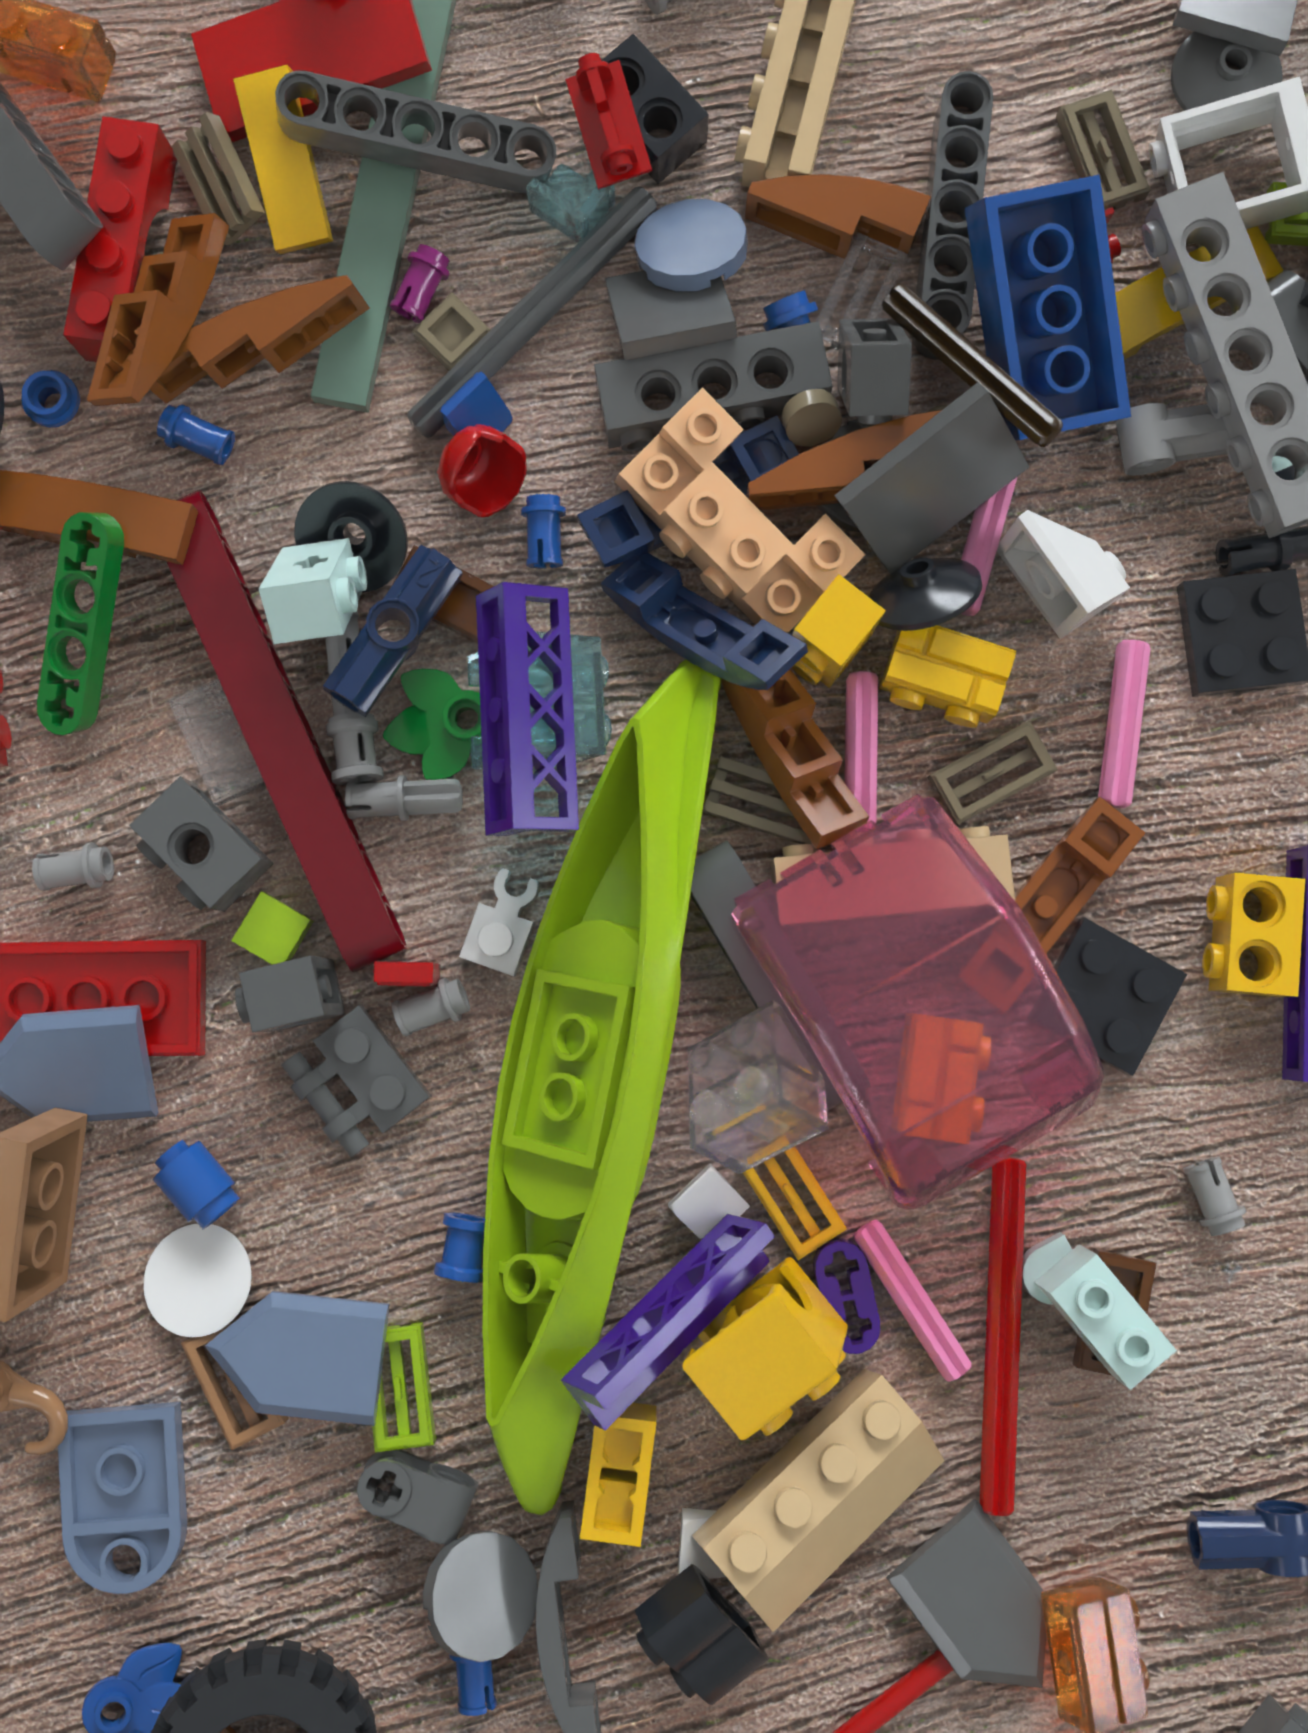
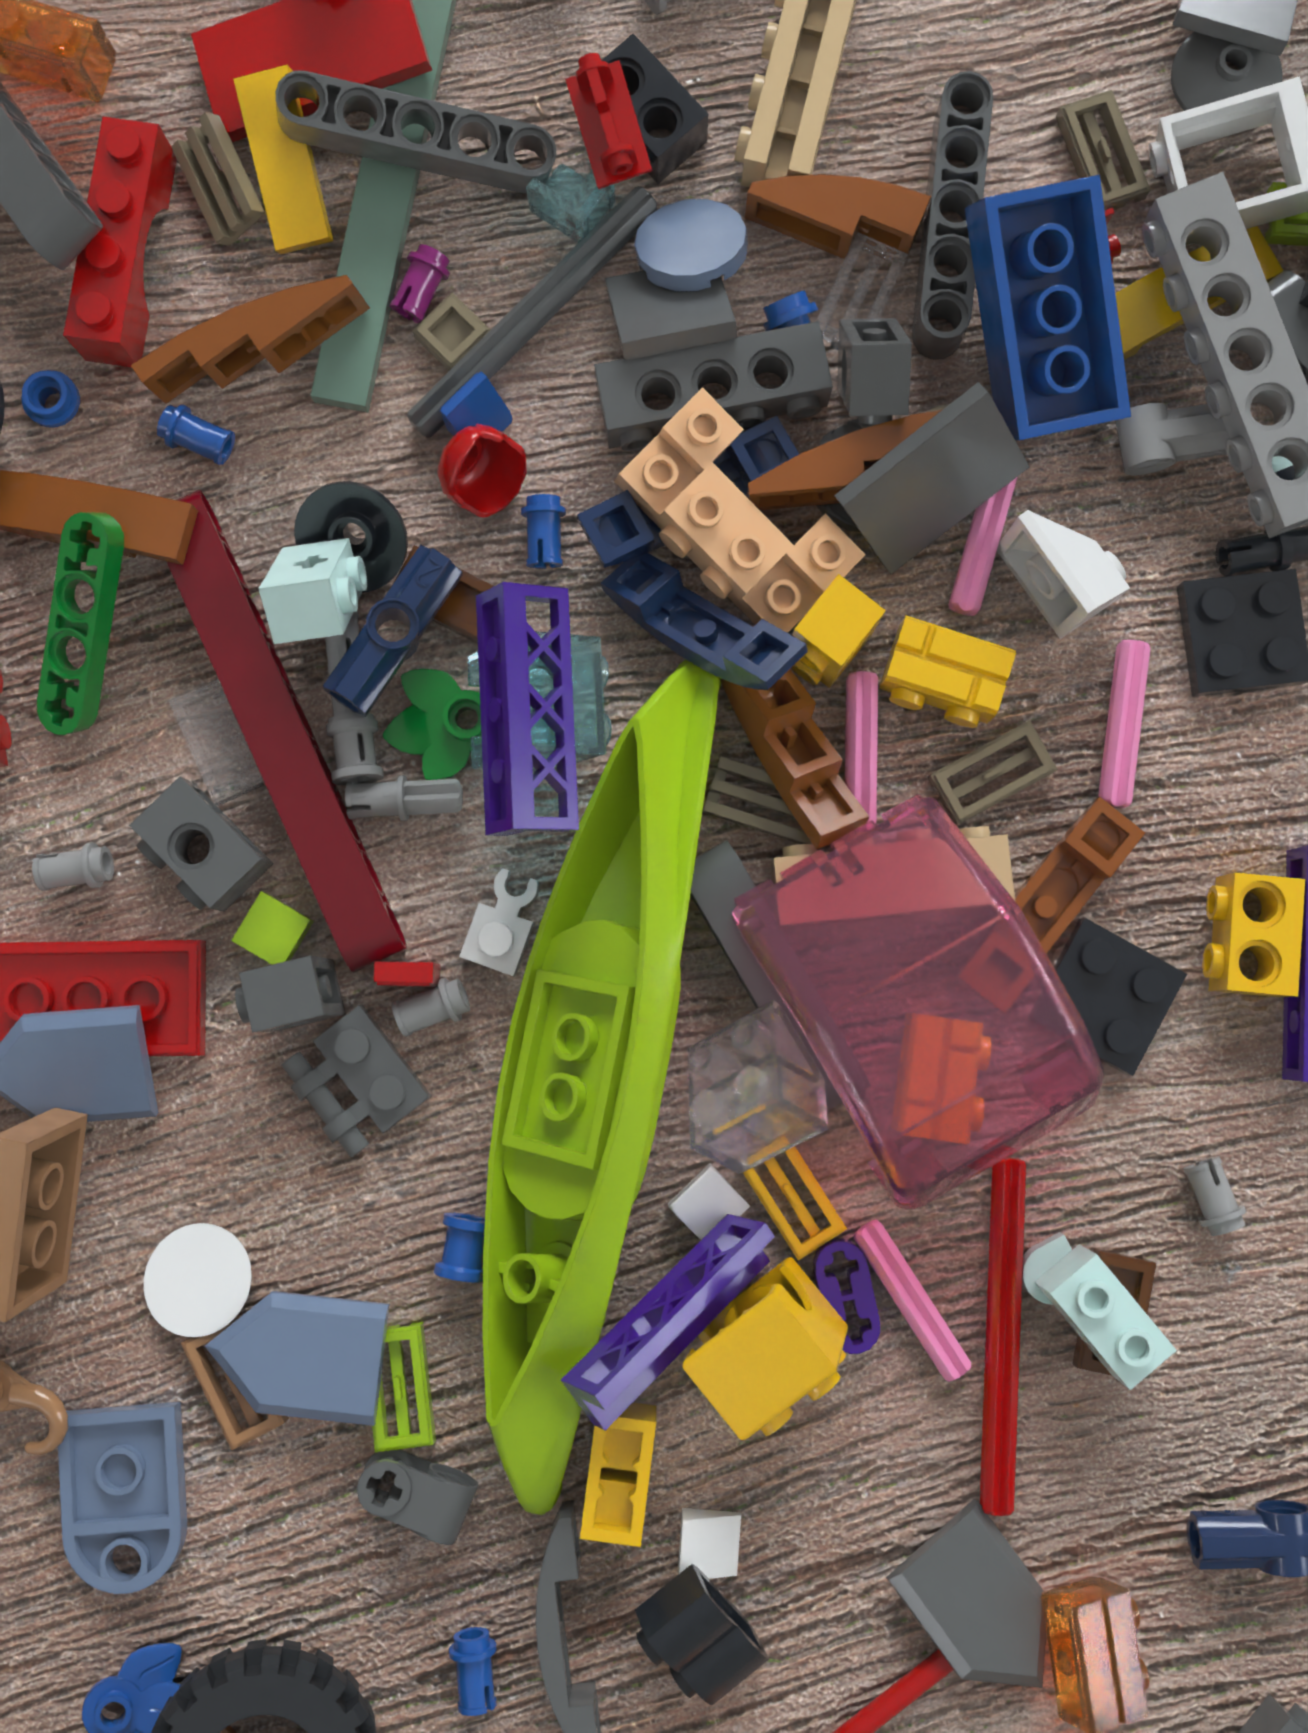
(155, 319): dark orange slope -> none
(195, 1183): blue brick -> none
(480, 1596): tile -> none
(811, 417): dark tan tile -> none
(820, 1497): tan slope -> none
(926, 593): black dish -> none
(972, 365): dark brown axle -> none

